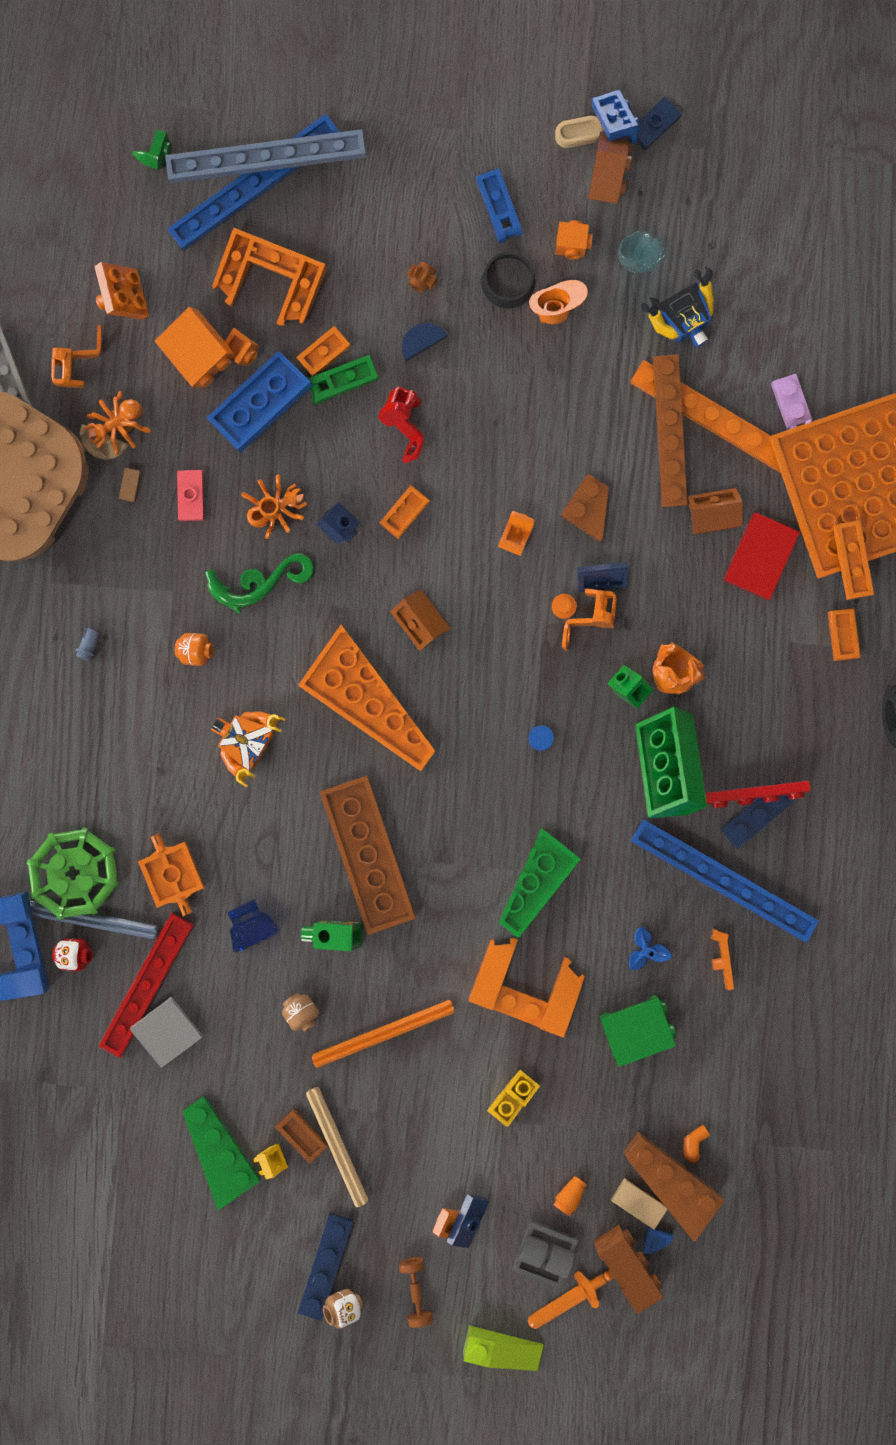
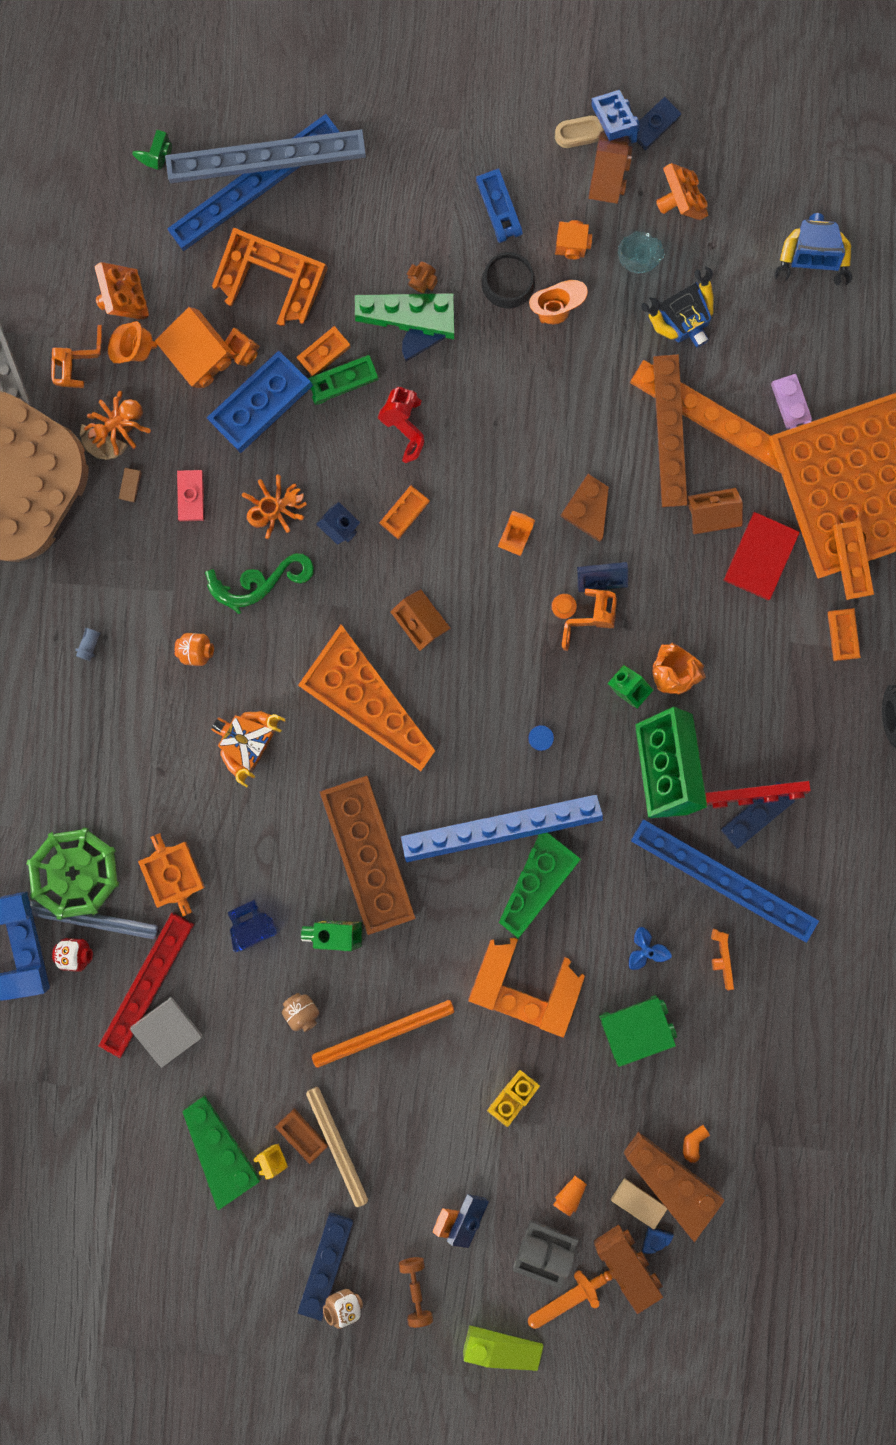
(130, 343): none -> orange piece
(416, 311): none -> wing
(501, 828): none -> plate
(684, 193): none -> orange plate
(817, 246): none -> blue torso

